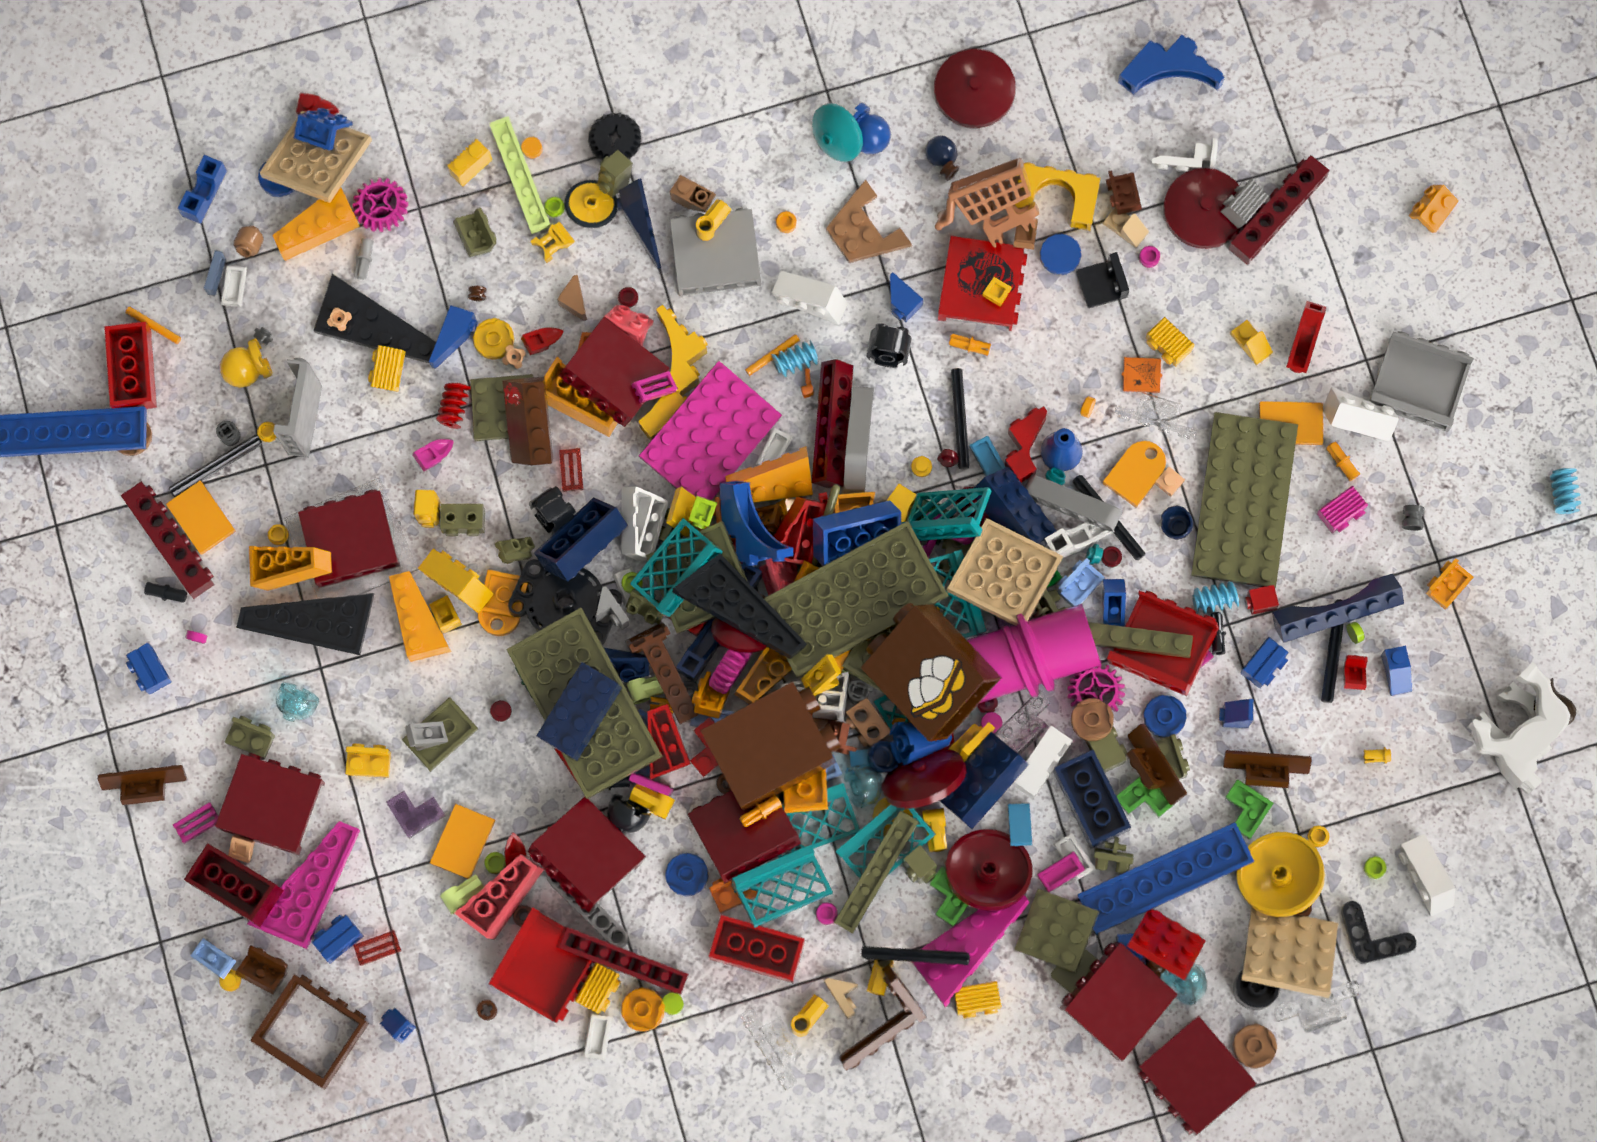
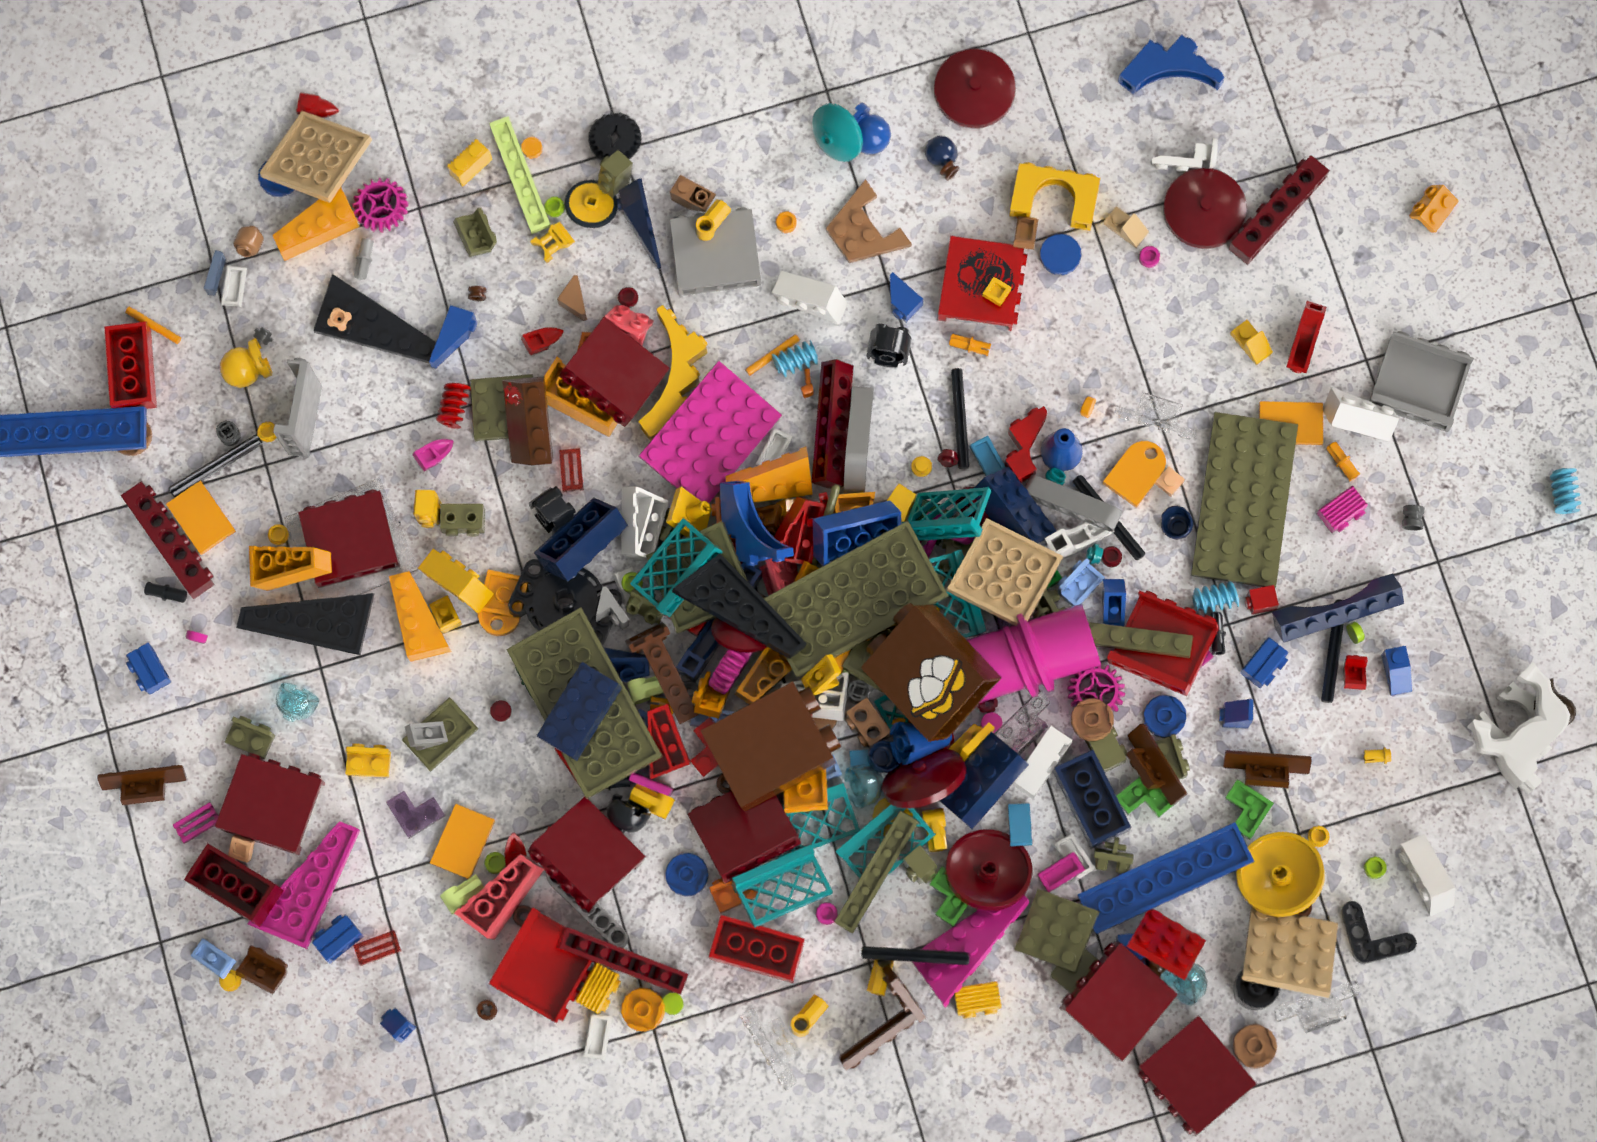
(209, 178): blue arch -> none
(276, 1010): reddish brown window -> none
(320, 127): blue bracket -> none
(387, 368): yellow brick -> none
(492, 338): yellow tile -> none
(515, 549): olive hips -> none
(519, 353): light nougat plate -> none
(641, 392): dark pink tile -> none
(702, 512): lime bracket -> none
(761, 811): light orange axle -> none
(839, 990): tan slope -> none
(841, 731): copper bracket -> none
(987, 208): nougat piece -> none
(1103, 282): black bracket -> none
(1125, 193): copper bracket -> none
(1142, 375): orange piece -> none
(1169, 342): yellow brick -> none
(1244, 203): light grey brick -> none
(1449, 584): light orange bracket -> none

